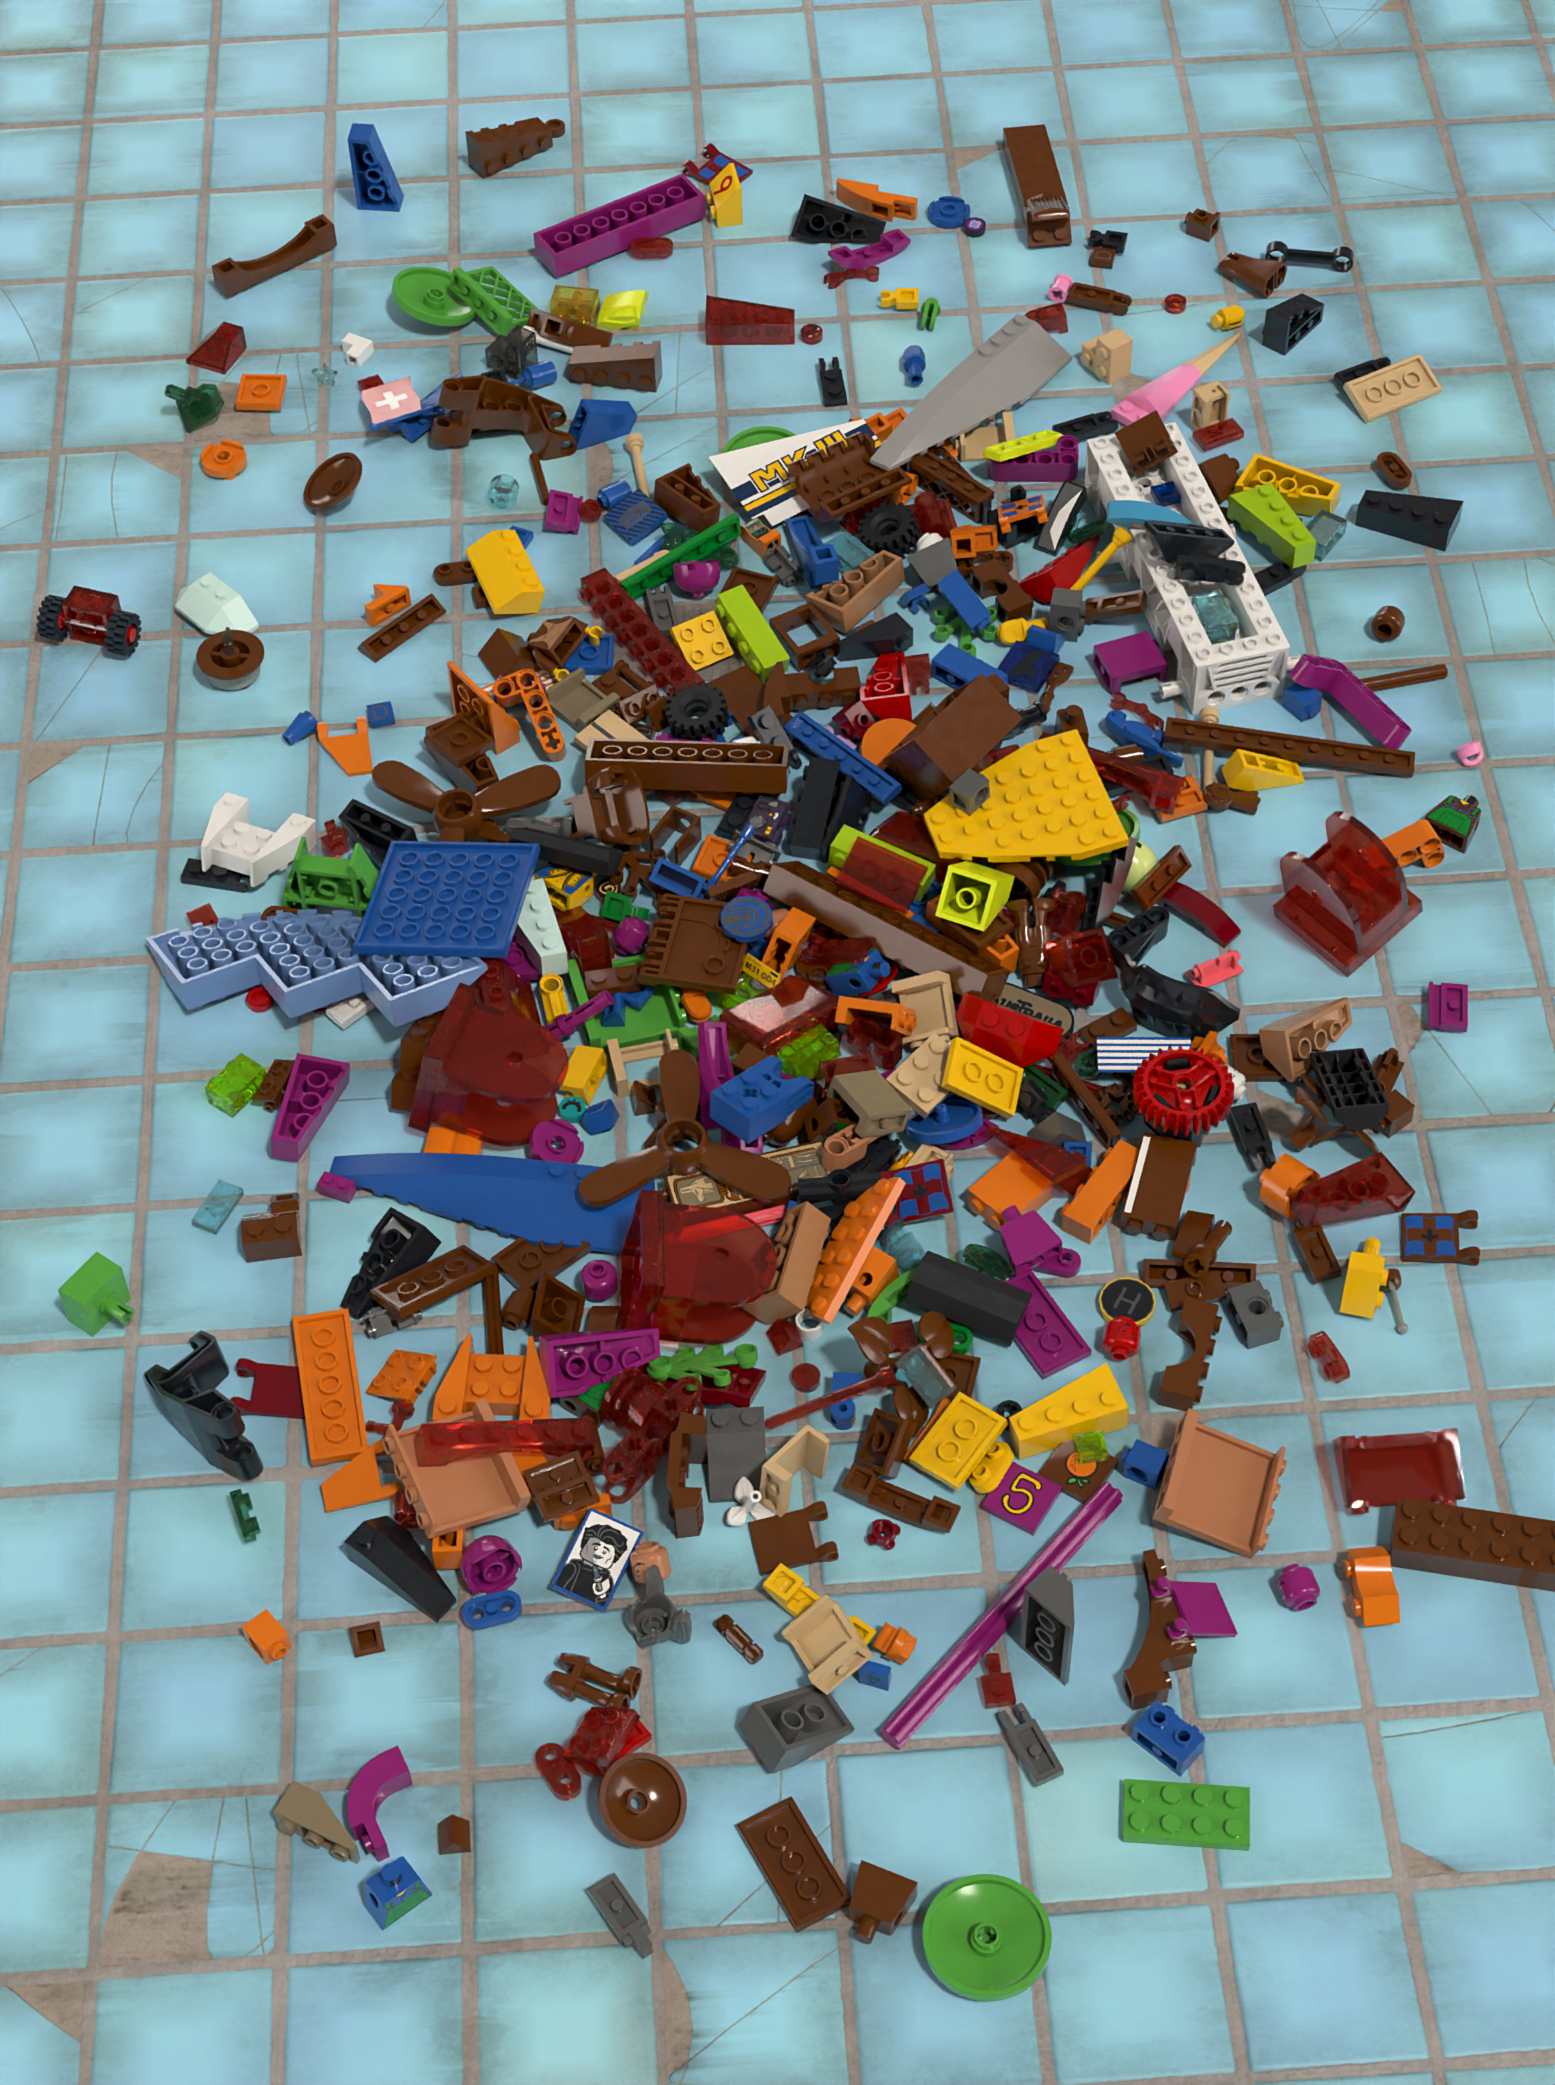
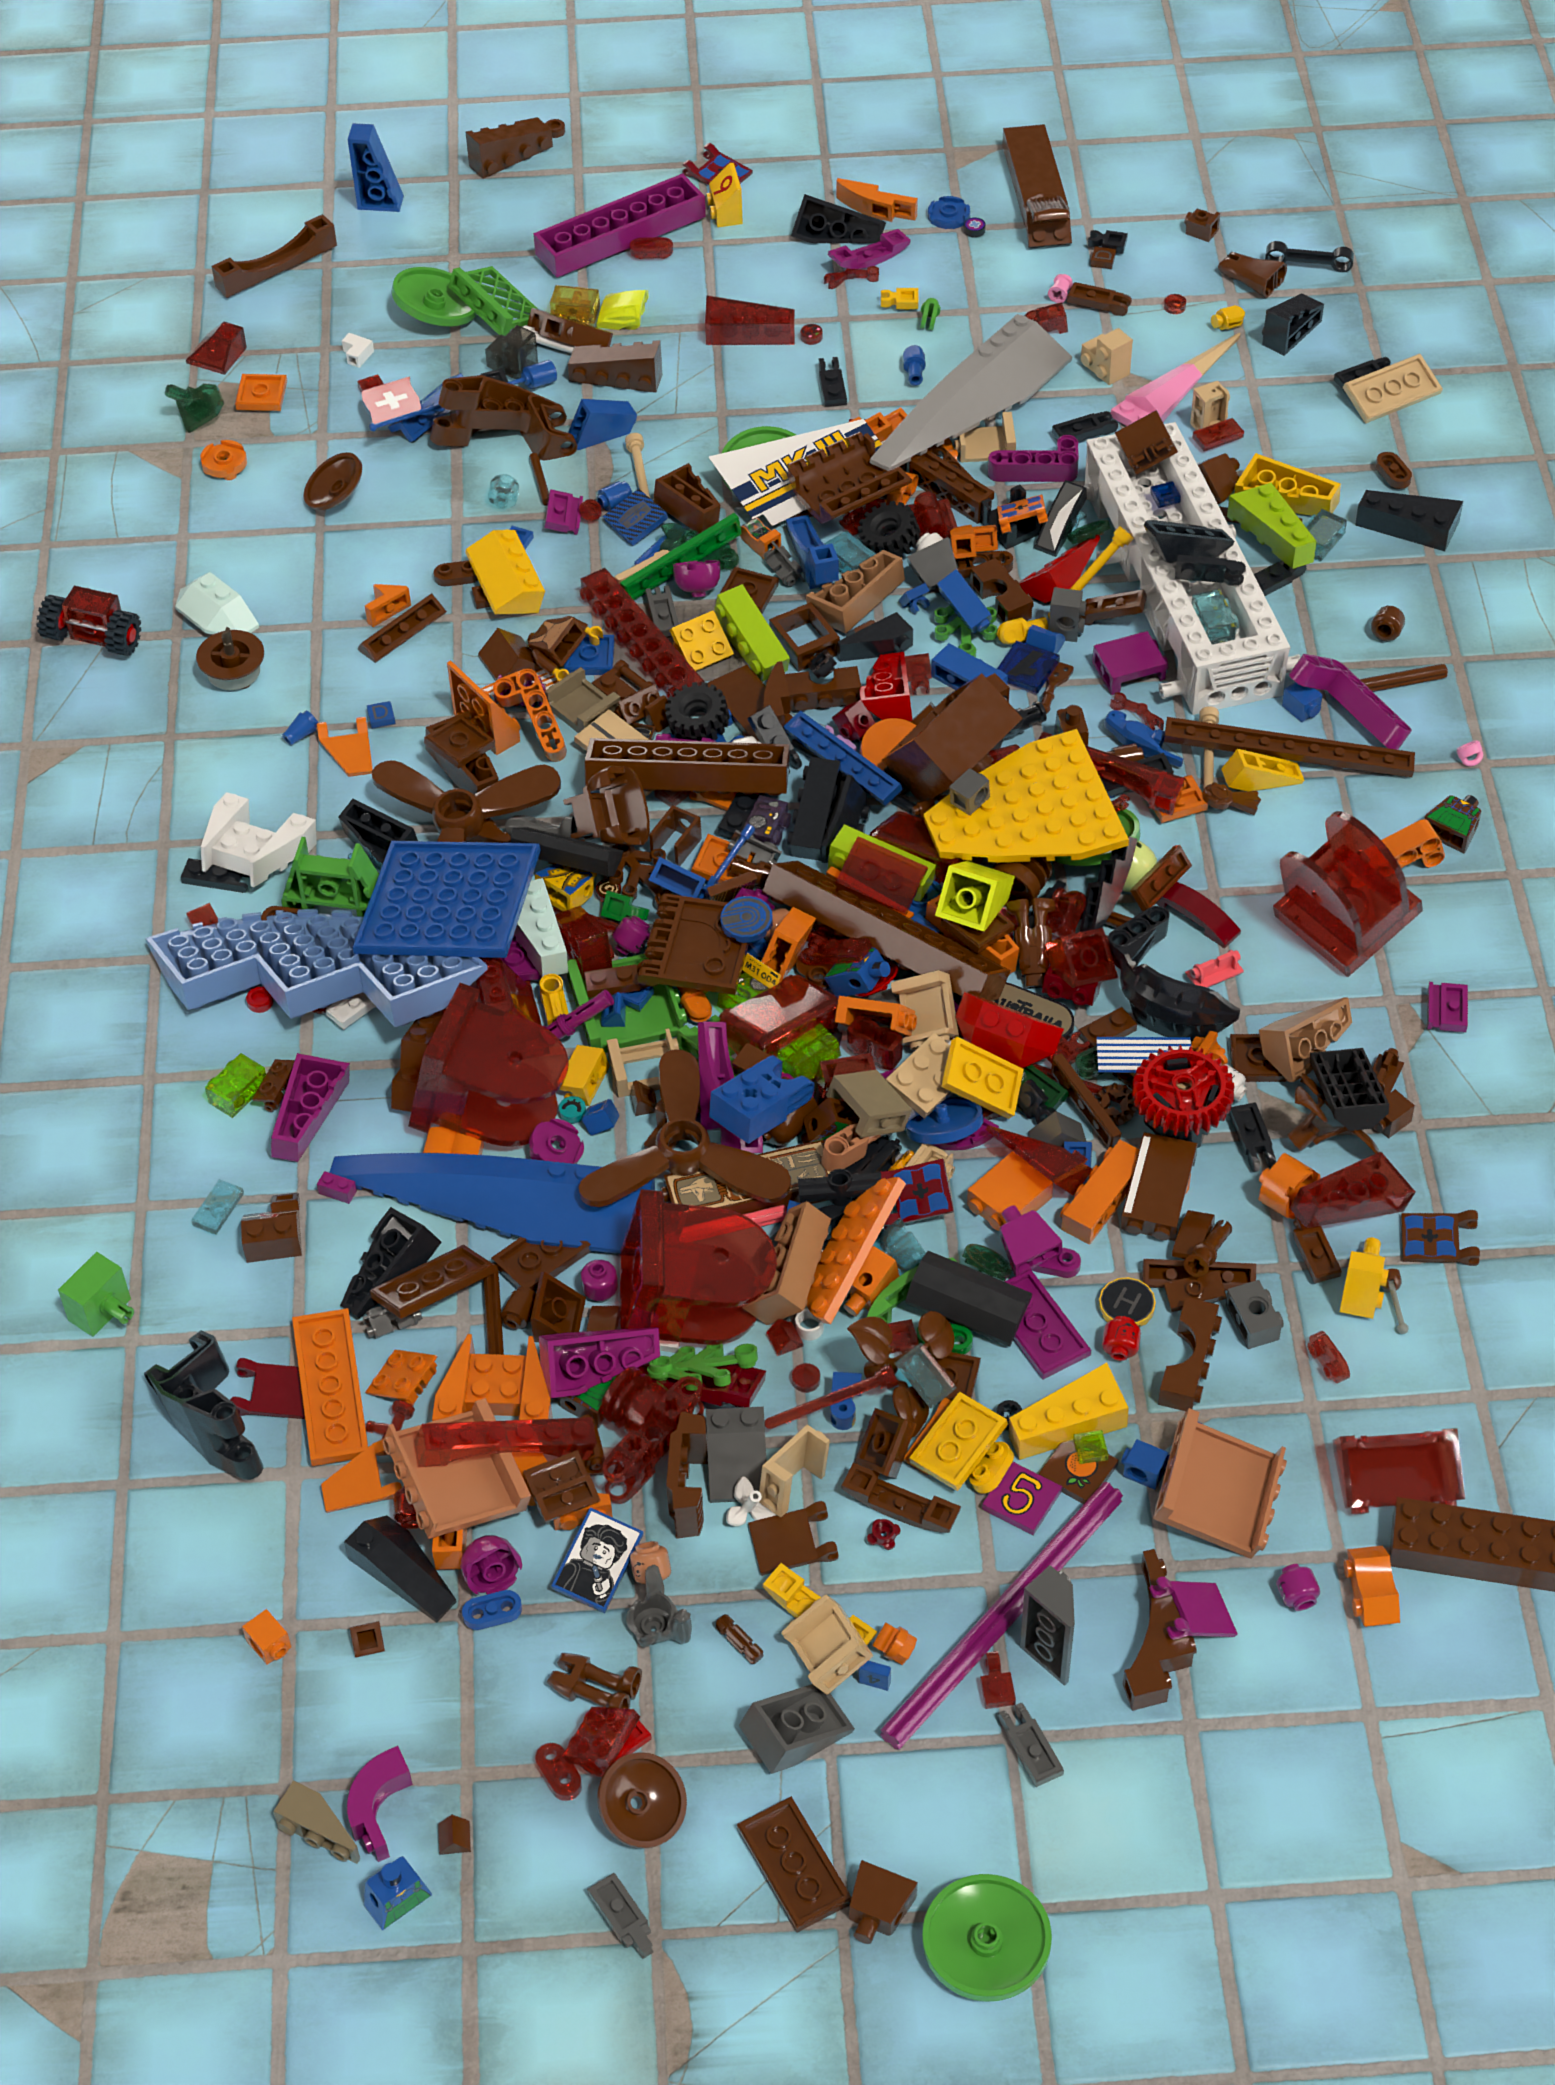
(248, 1525): clear green plate -> none
(325, 375): clear light blue piece -> none
(335, 842): clear red plate -> none
(1022, 445): neon yellow tile -> none
(1130, 511): dark azure slope -> none
(1168, 1737): blue brick -> none
(1186, 1814): bright green plate -> none

